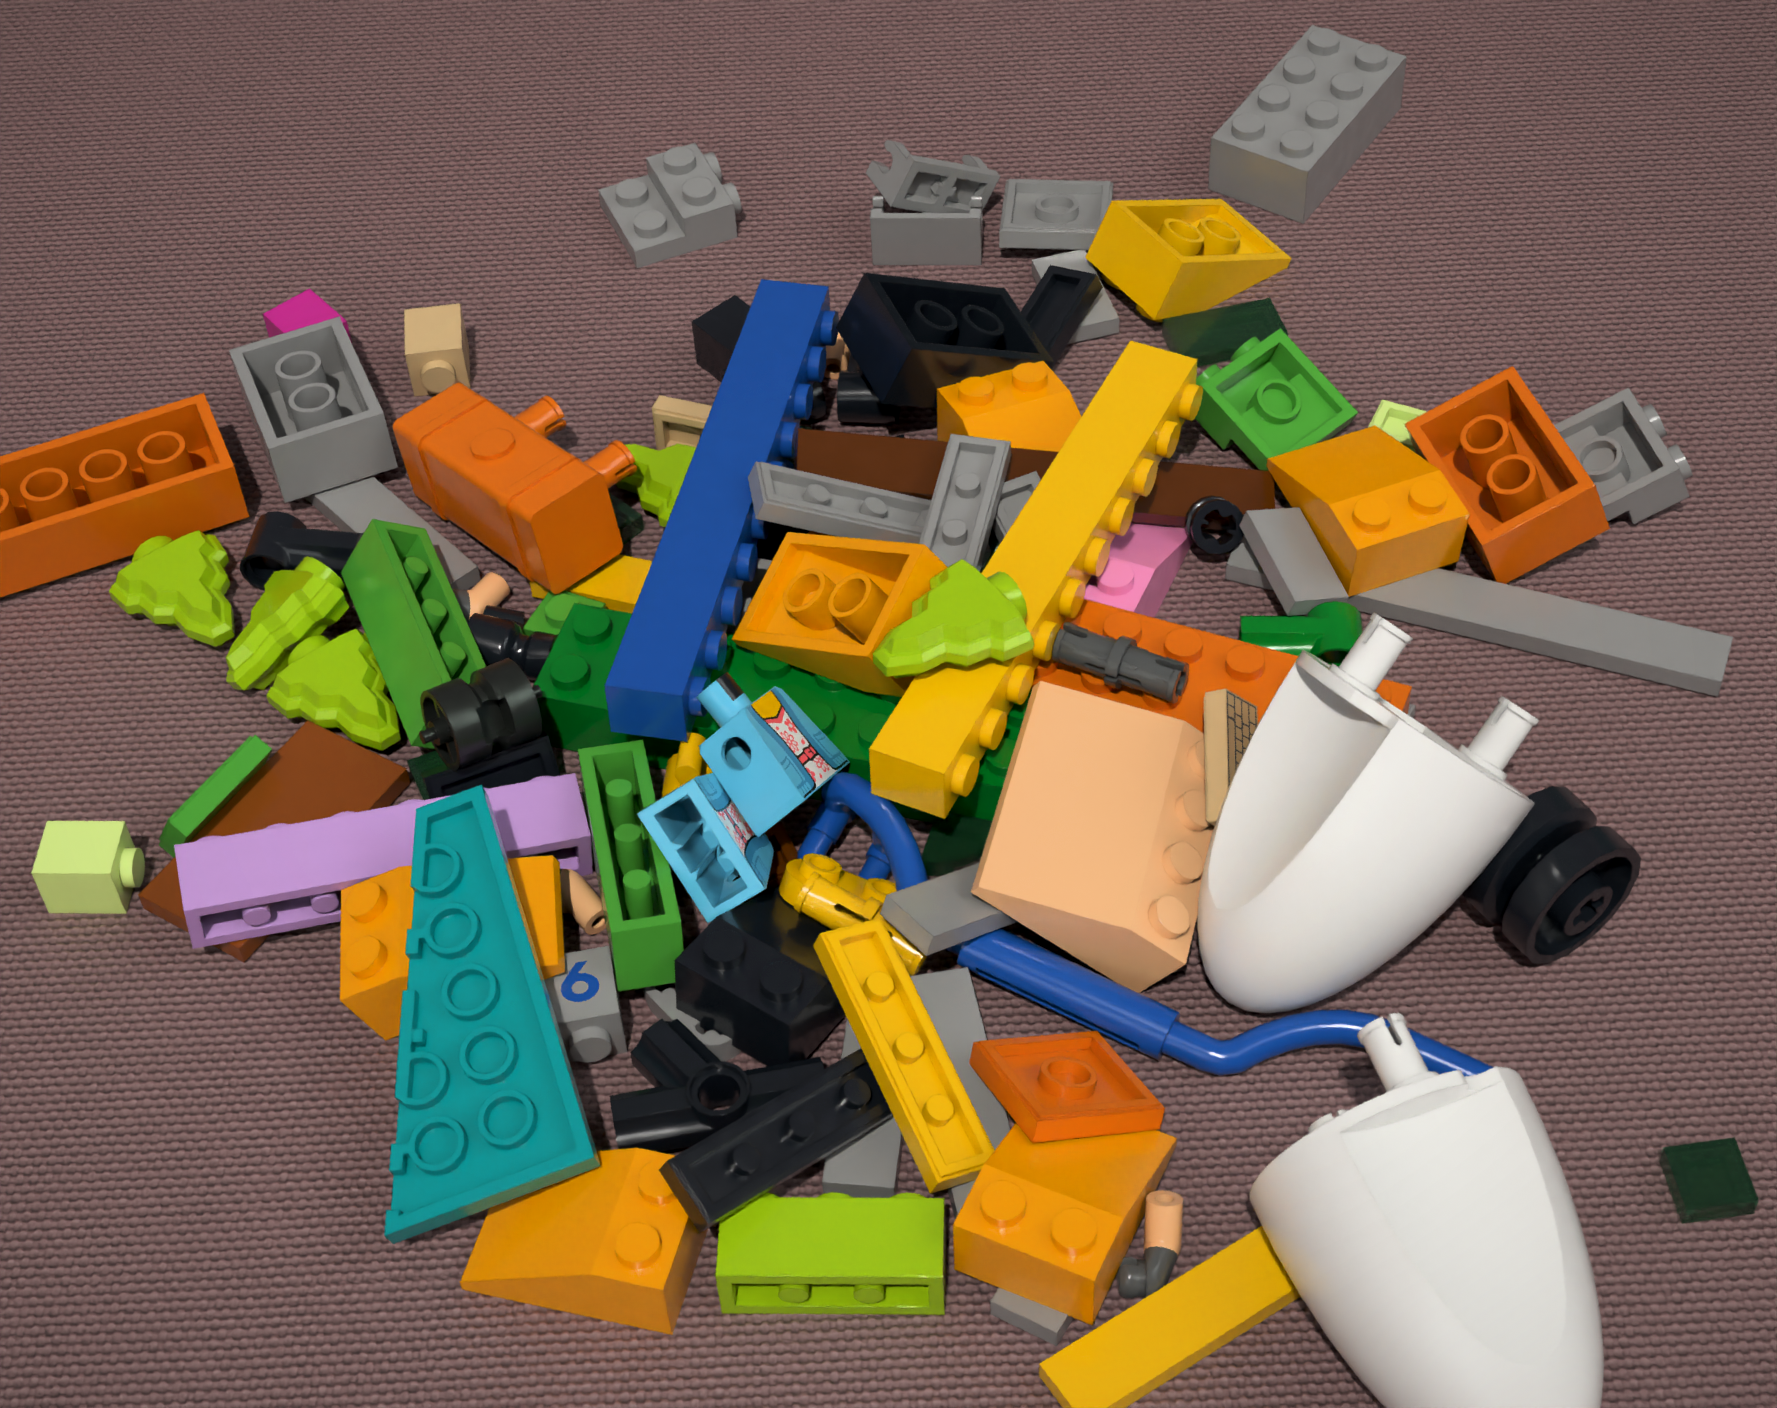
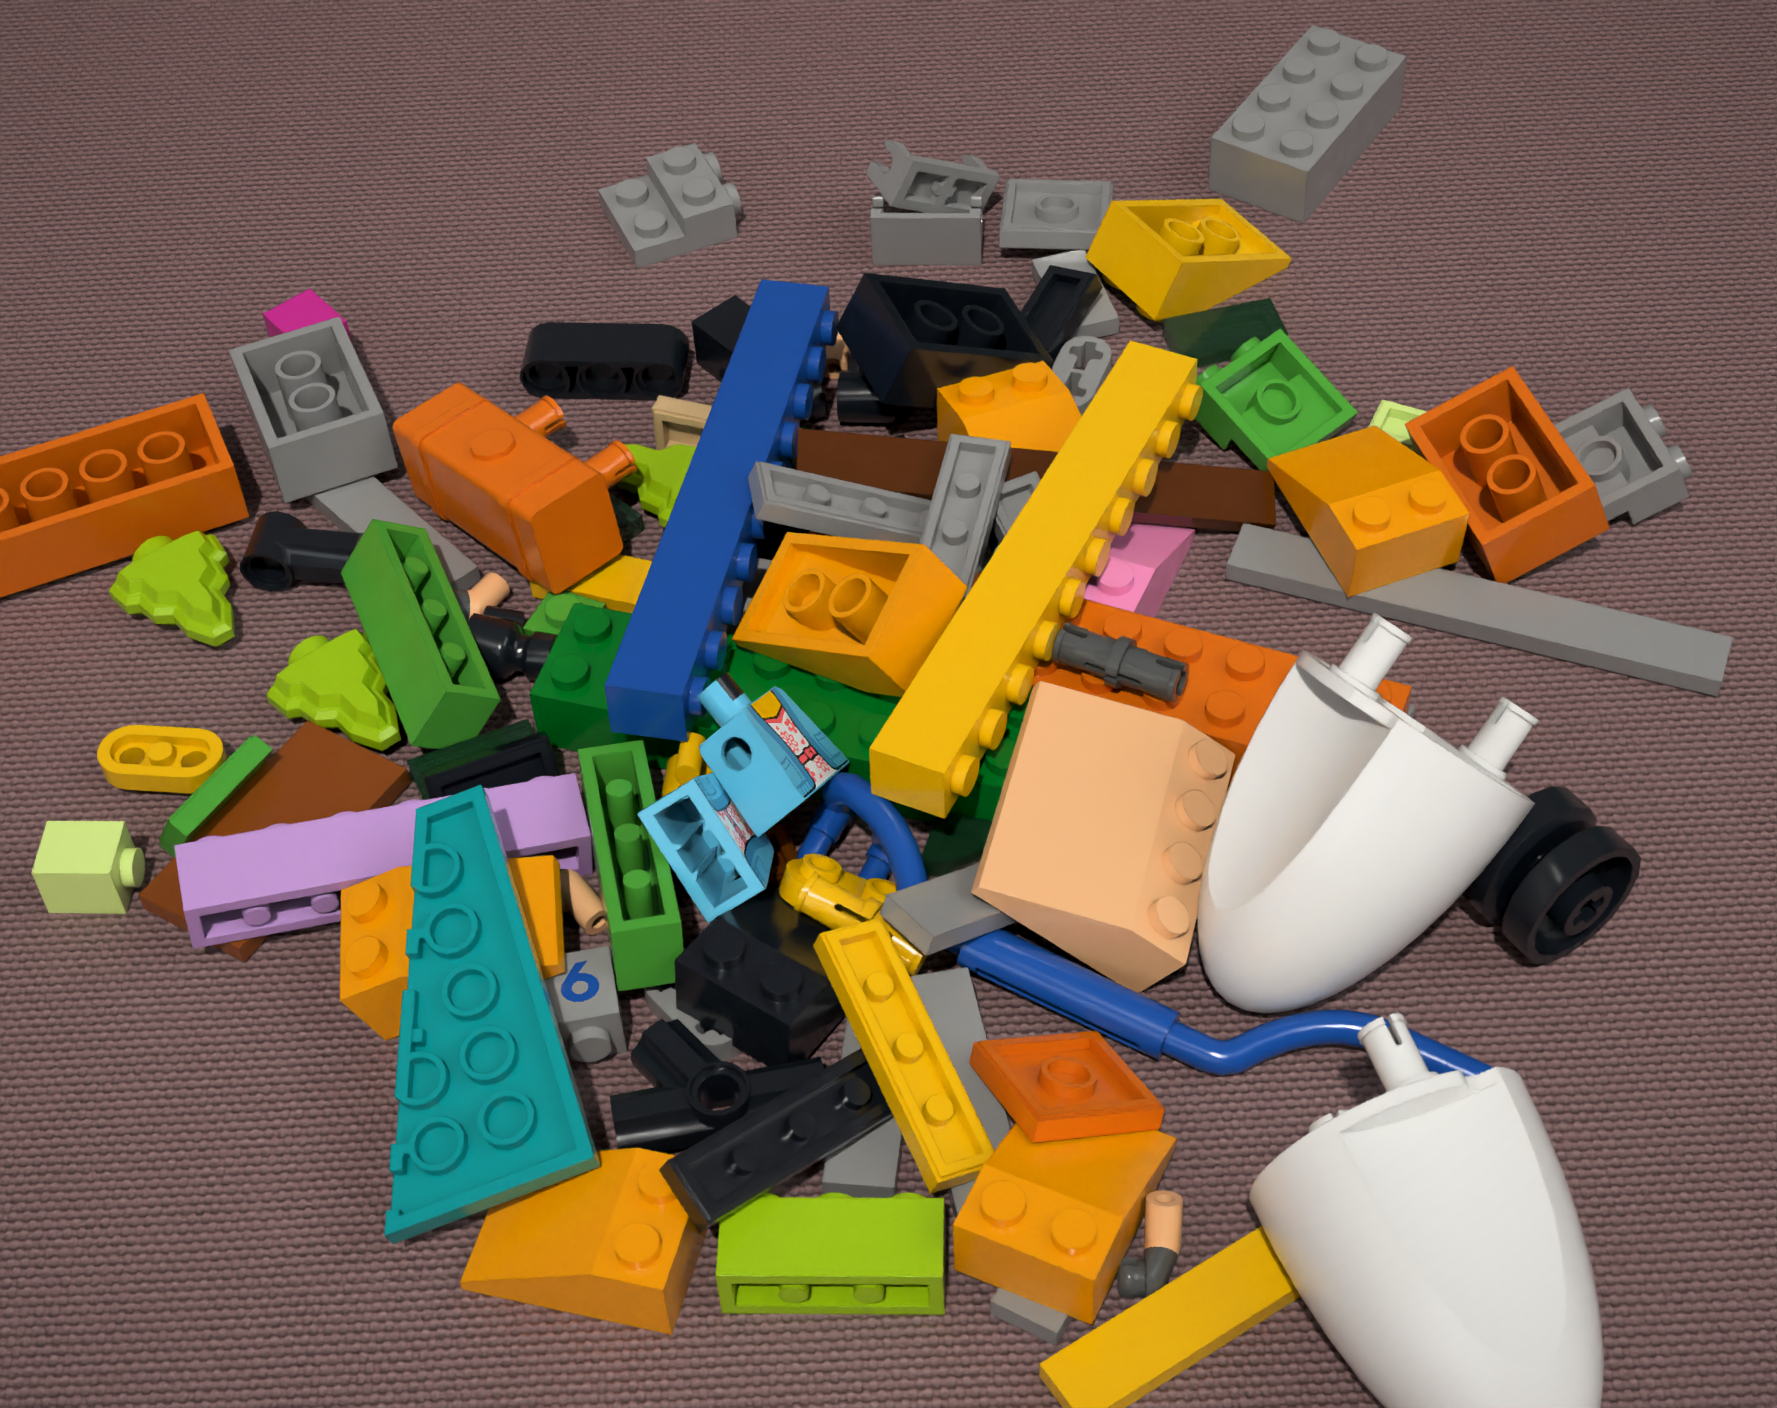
(160, 758): none -> yellow plate
(290, 610): lime rock -> none
(436, 348): tan brick -> none
(472, 717): pearl dark grey wheel -> none
(605, 361): none -> black beam
(958, 624): lime rock -> none
(1087, 381): none -> light grey beam
(1205, 541): black bush -> none
(1227, 731): tan tile -> none
(1292, 559): light grey tile -> none
(1325, 632): green piece -> none
(1708, 1180): clear green tile -> none

